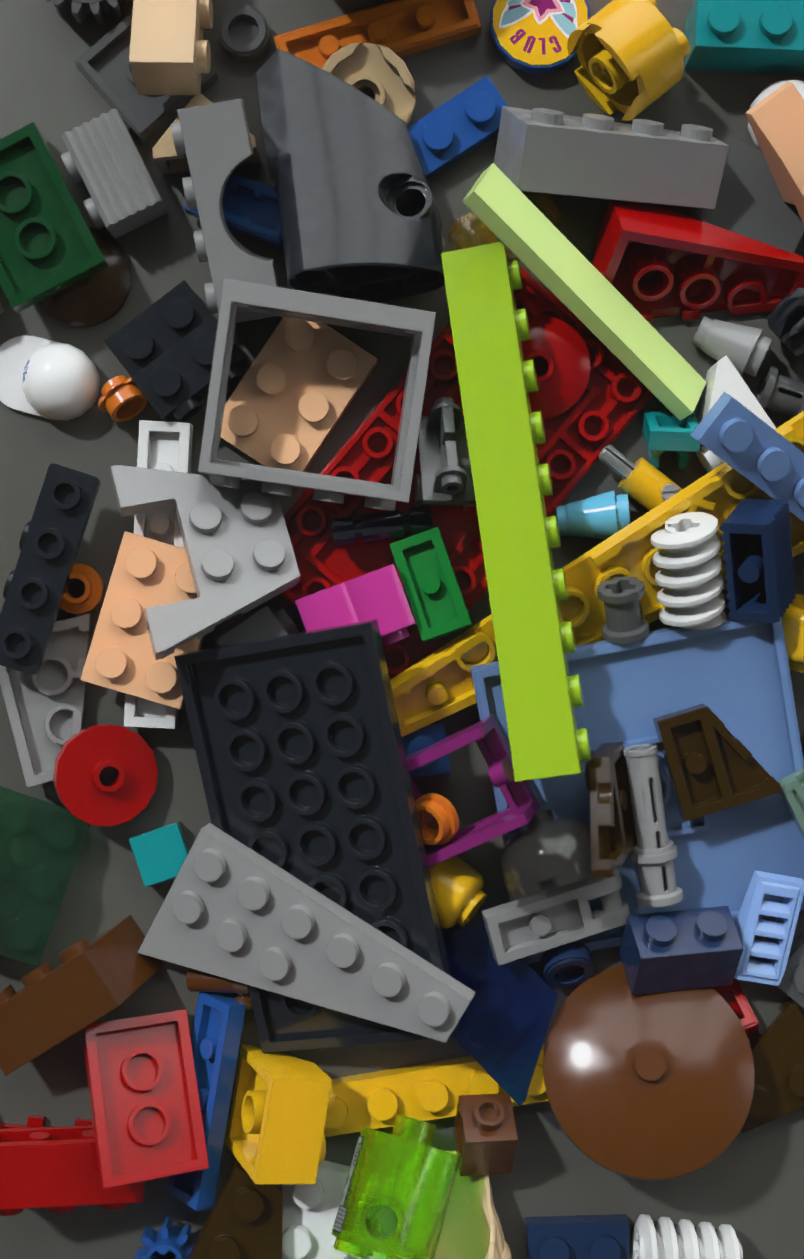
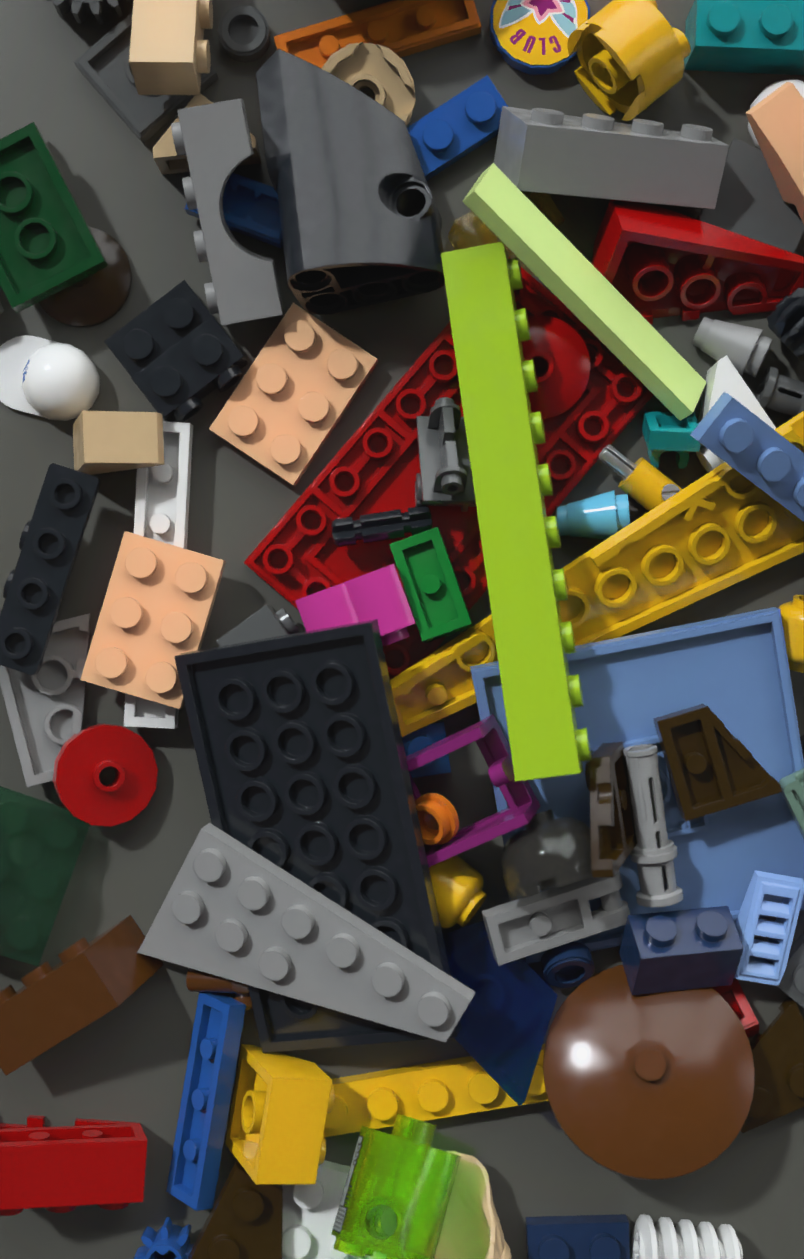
(93, 590): orange plate -> none
(114, 174): light grey brick -> none
(117, 441): none -> tan slope
(121, 399): orange plate -> none
(144, 1098): red plate -> none
(160, 853): teal tile -> none
(232, 545): light grey wing -> none
(333, 311): light grey window -> none
(485, 1134): reddish brown brick -> none
(623, 610): dark grey bush -> none
(689, 572): white piece -> none
(758, 560): dark blue brick -> none

